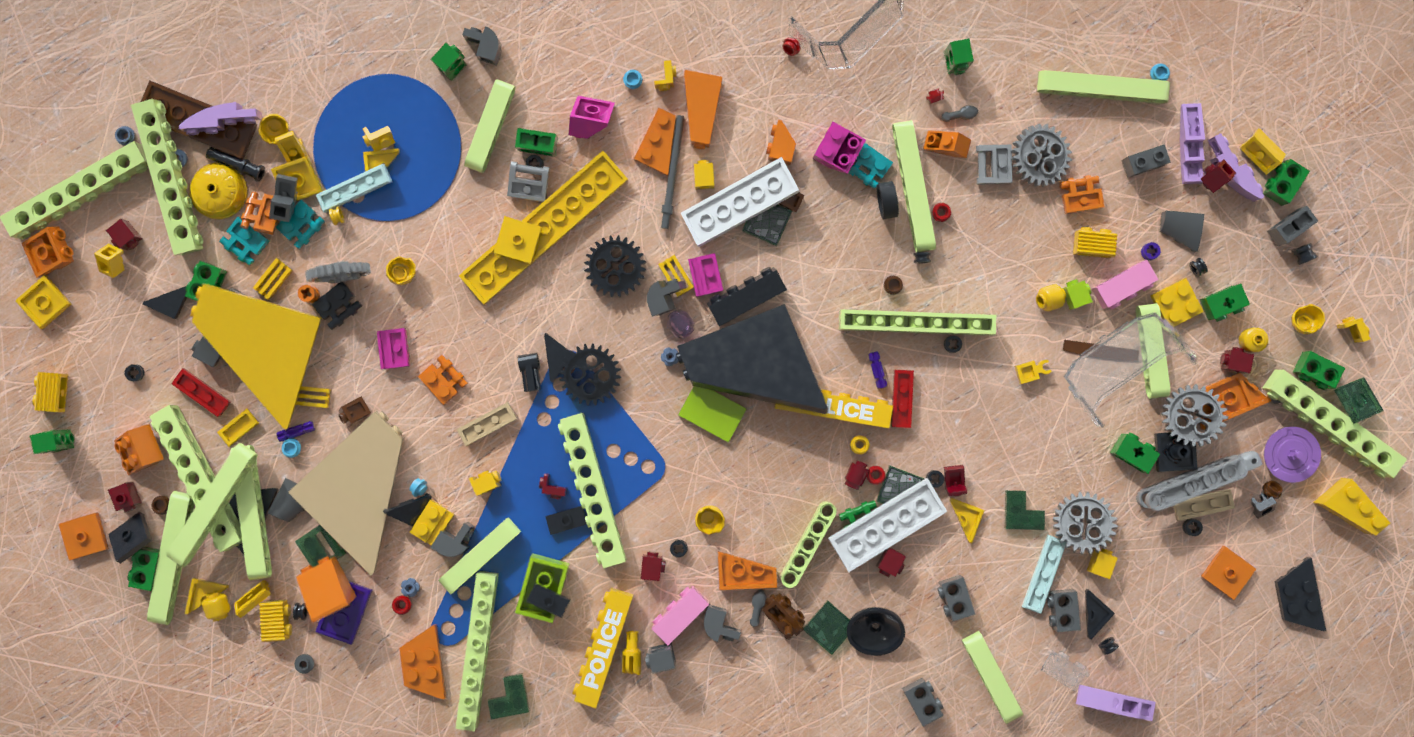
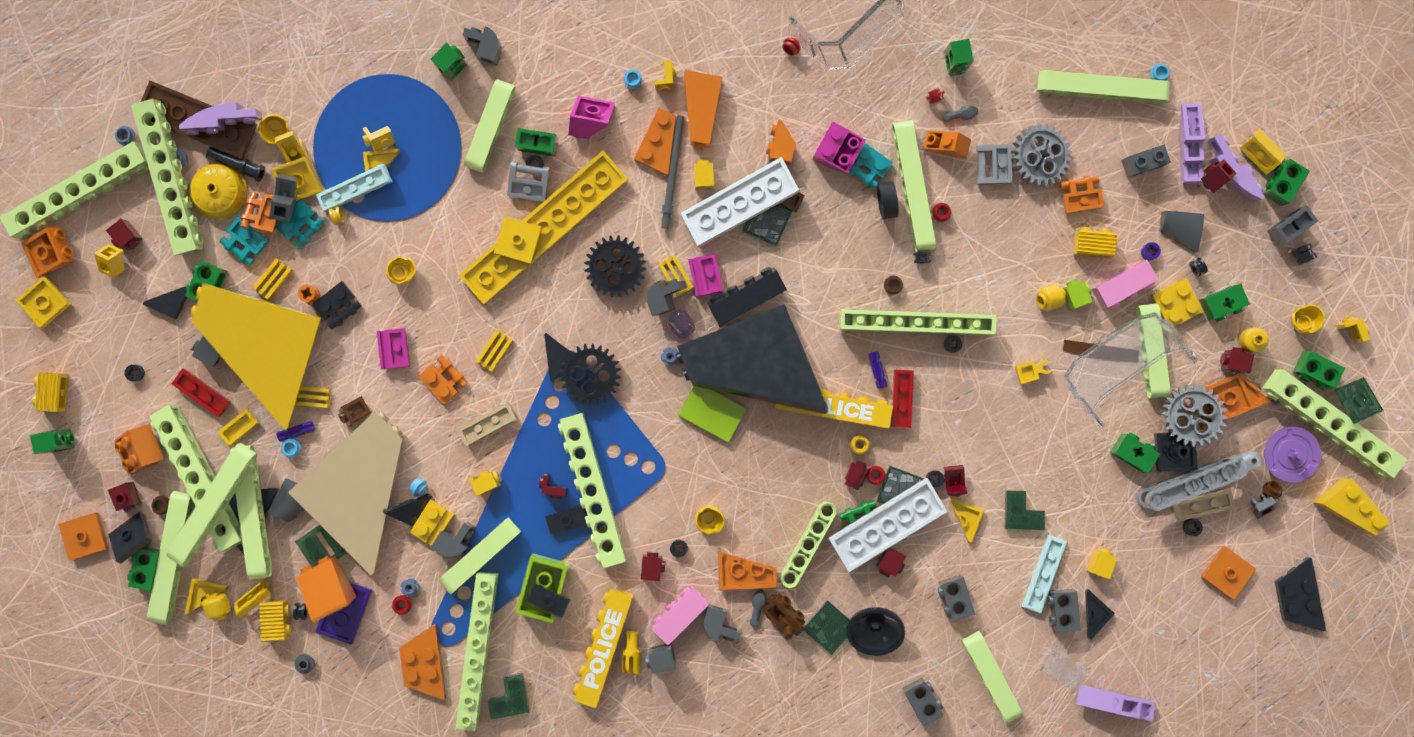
(338, 272): light grey gear -> none
(485, 364): none -> yellow tile
(530, 367): black piece -> none
(1102, 525): light grey gear -> none
(1108, 645): black bush -> none

